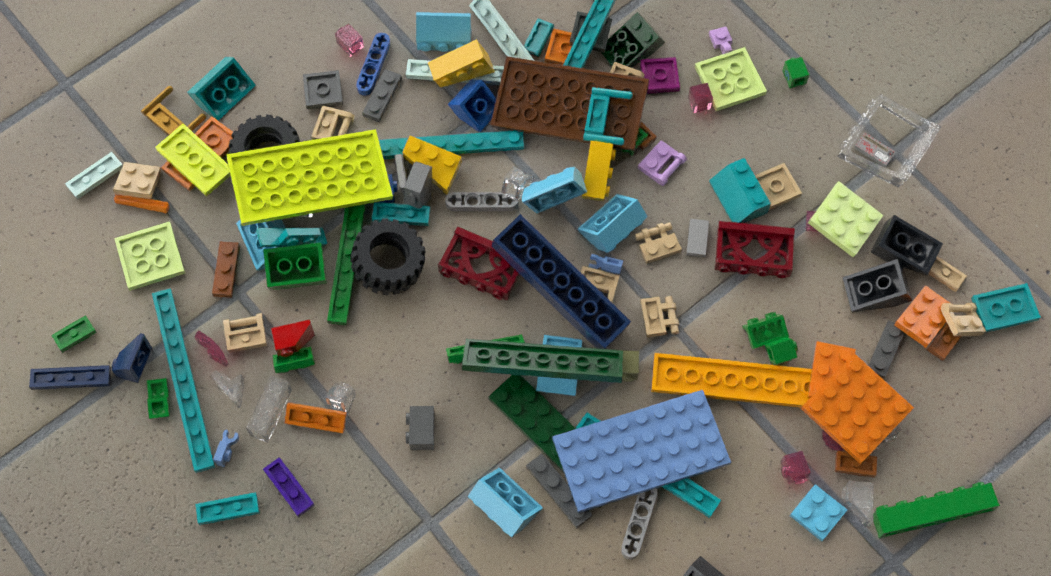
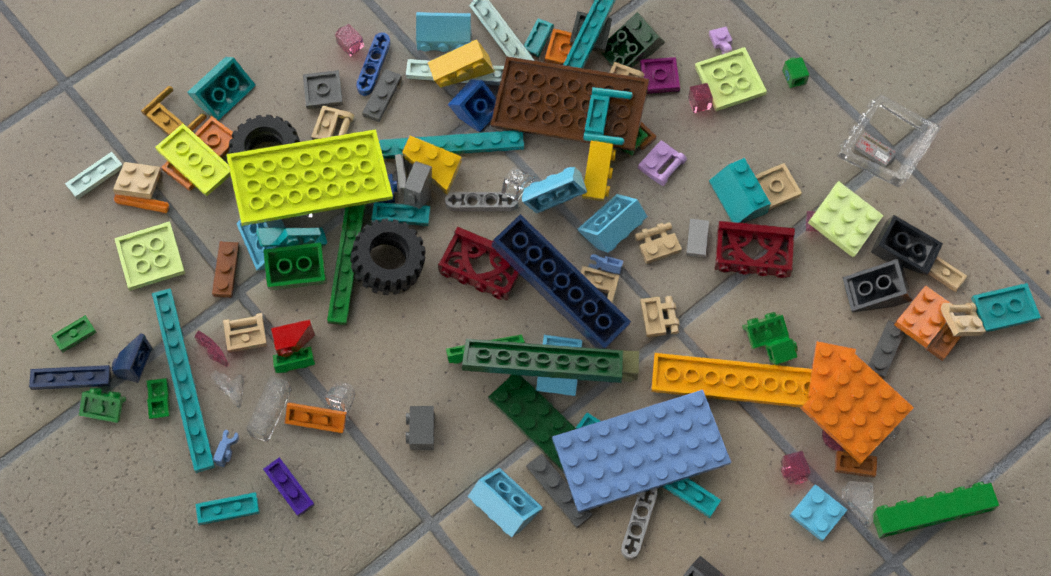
(101, 405): none -> green bracket

